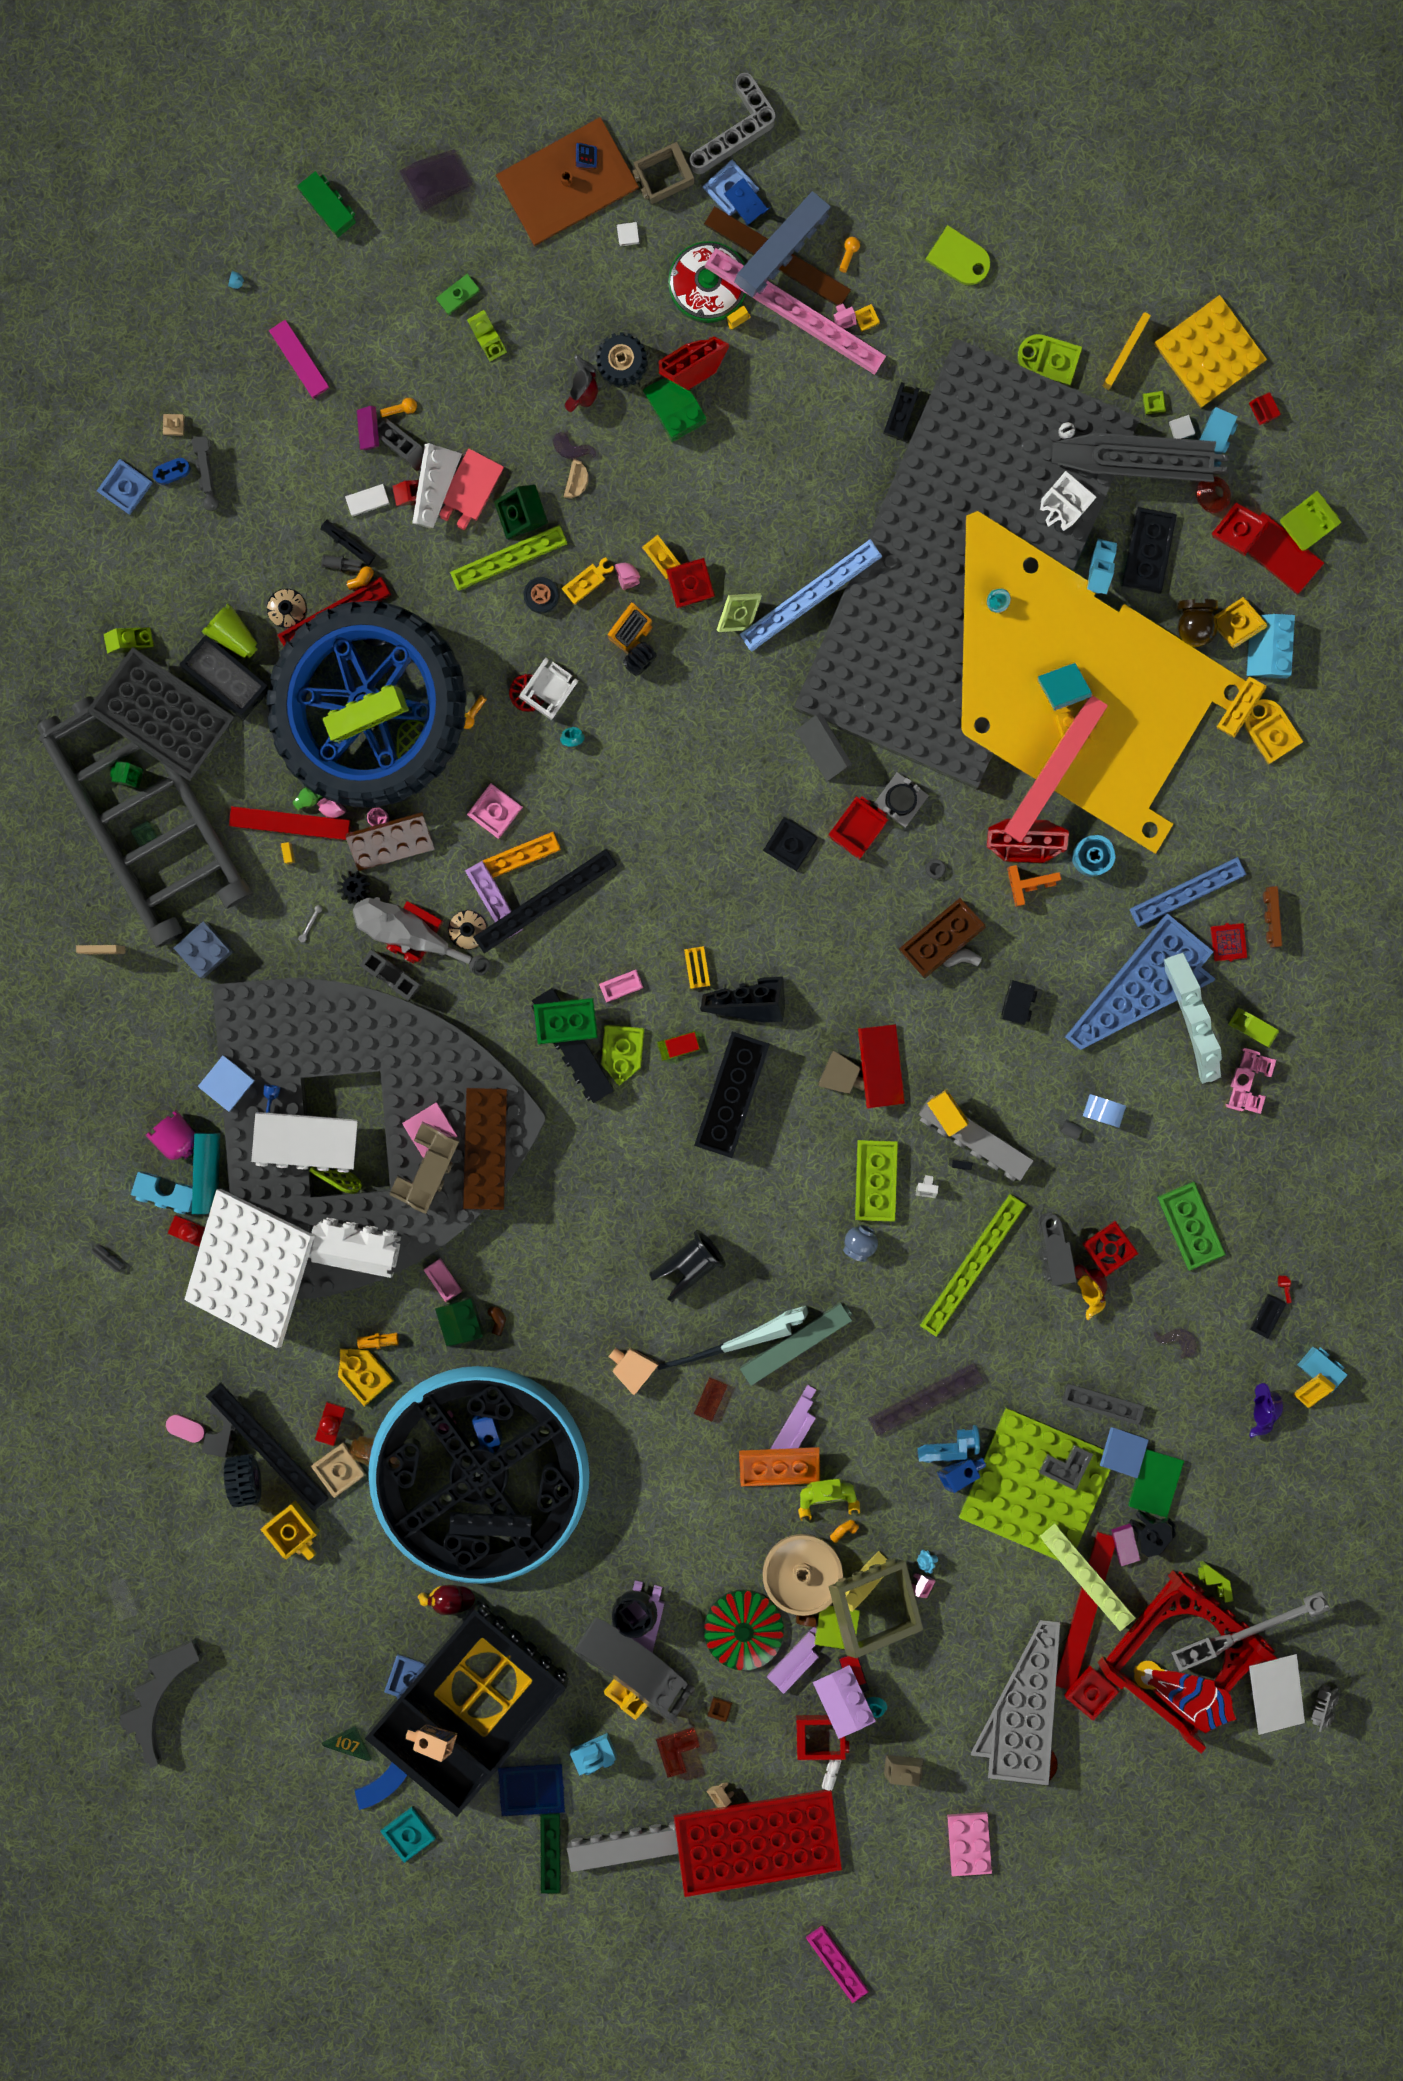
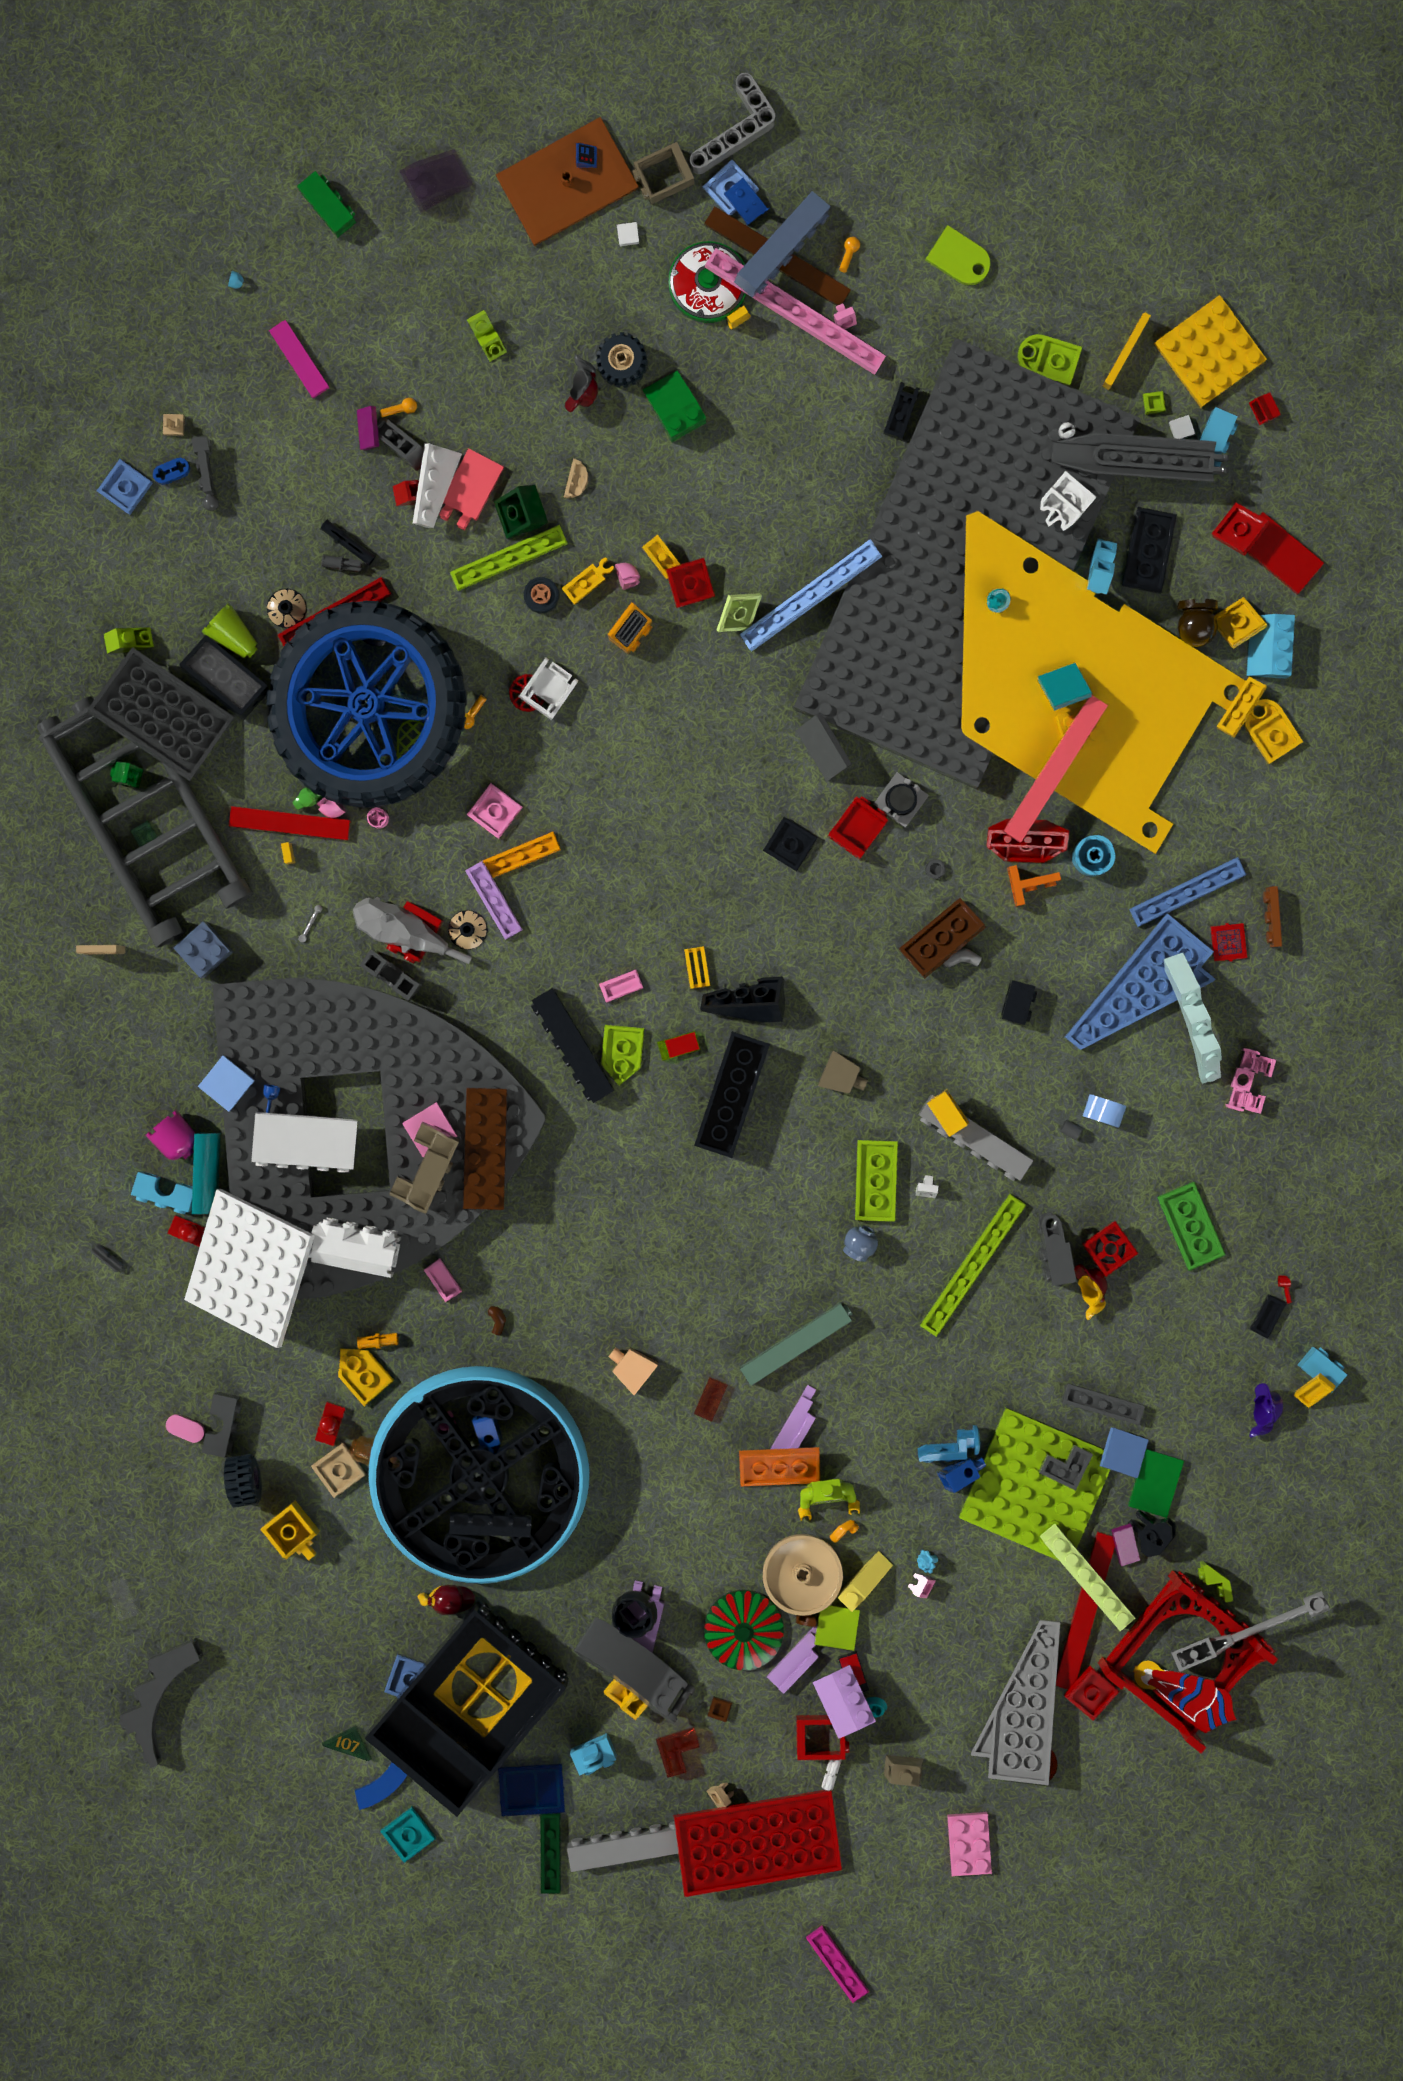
(267, 1446): black tile -> none
(343, 1187): lime window -> none
(348, 883): black gear -> none
(362, 579): light orange arm -> none
(365, 714): lime brick -> none
(367, 500): white tile -> none
(390, 841): plate -> none
(432, 1741): light nougat torso -> none
(457, 294): bright green plate -> none
(460, 1322): dark green slope -> none
(479, 965): dark grey tile -> none
(544, 901): black tile -> none
(565, 1021): green tile -> none
(566, 450): clear purple piece -> none
(572, 737): teal hat -> none
(639, 658): black gear -> none
(693, 362): red wedge -> none
(694, 1262): black piece -> none
(771, 1330): light aqua plate -> none
(866, 318): yellow tile -> none
(881, 1066): red tile -> none
(913, 1625): olive window -> none
(925, 1399): tile -> none
(960, 1164): black tile -> none
(1184, 1337): piece -> none
(1209, 499): clear red piece -> none
(1253, 1027): lime slope -> none
(1277, 1694): white sticker -> none
(1310, 521): lime bracket -> none
(1325, 1718): light grey hinge -> none

